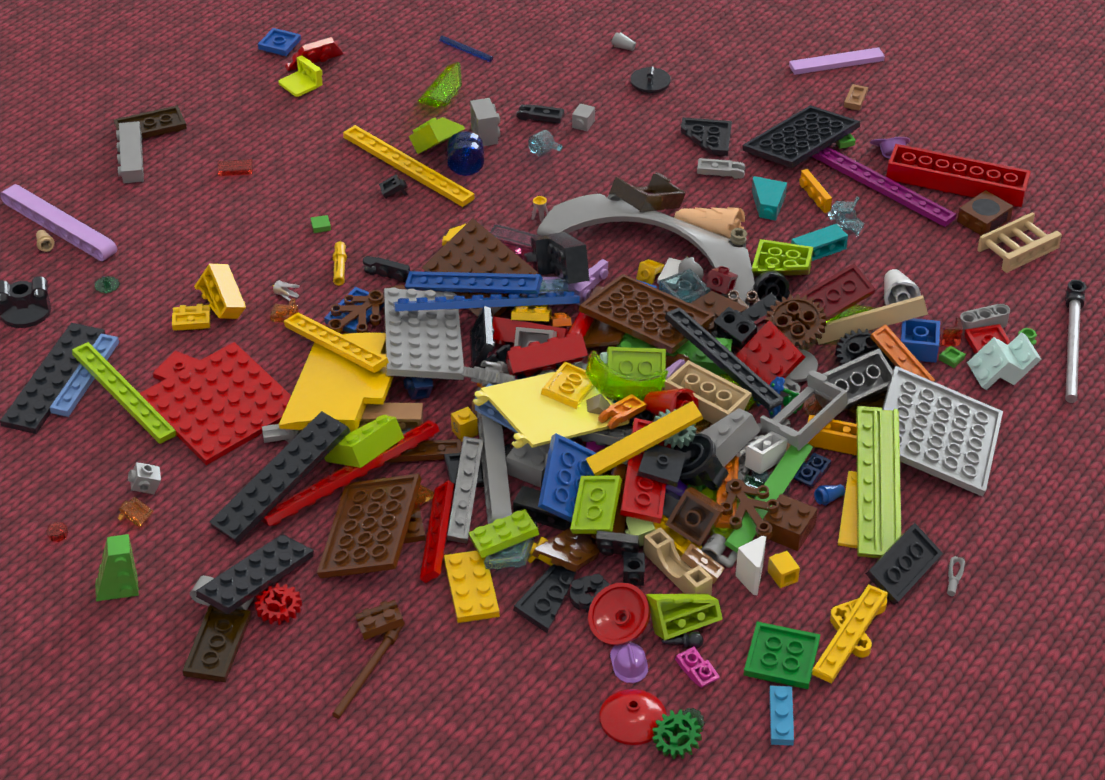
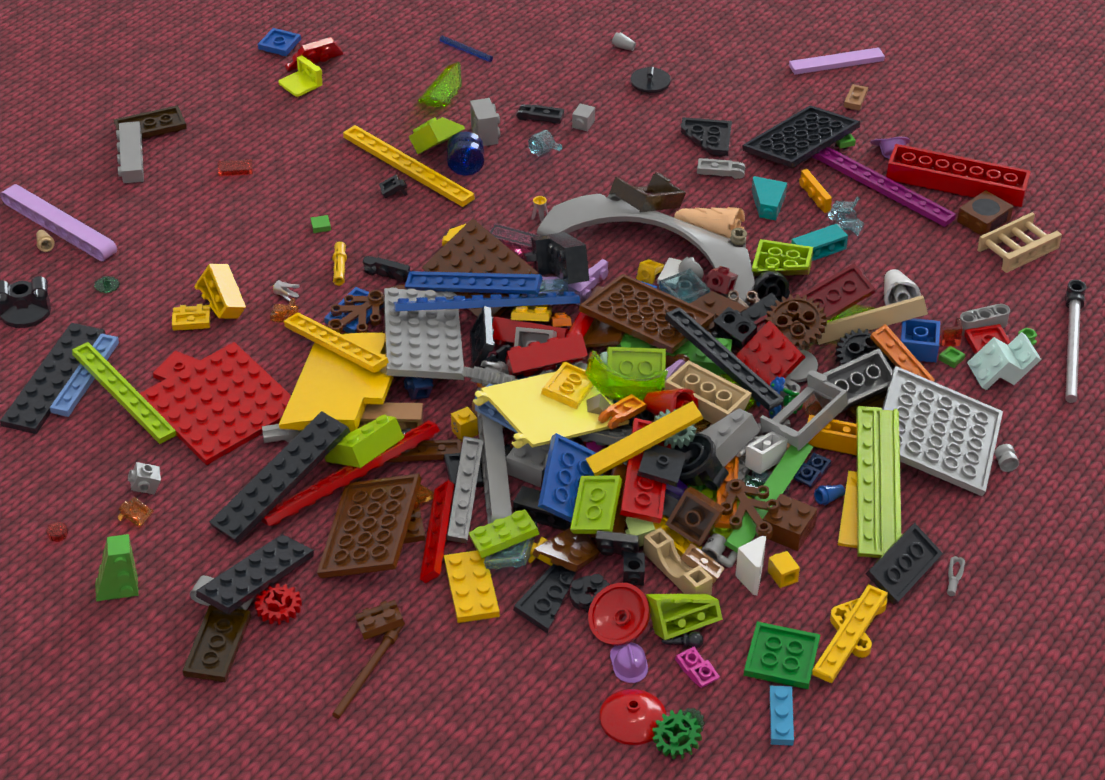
(1006, 457): none -> light grey wheel

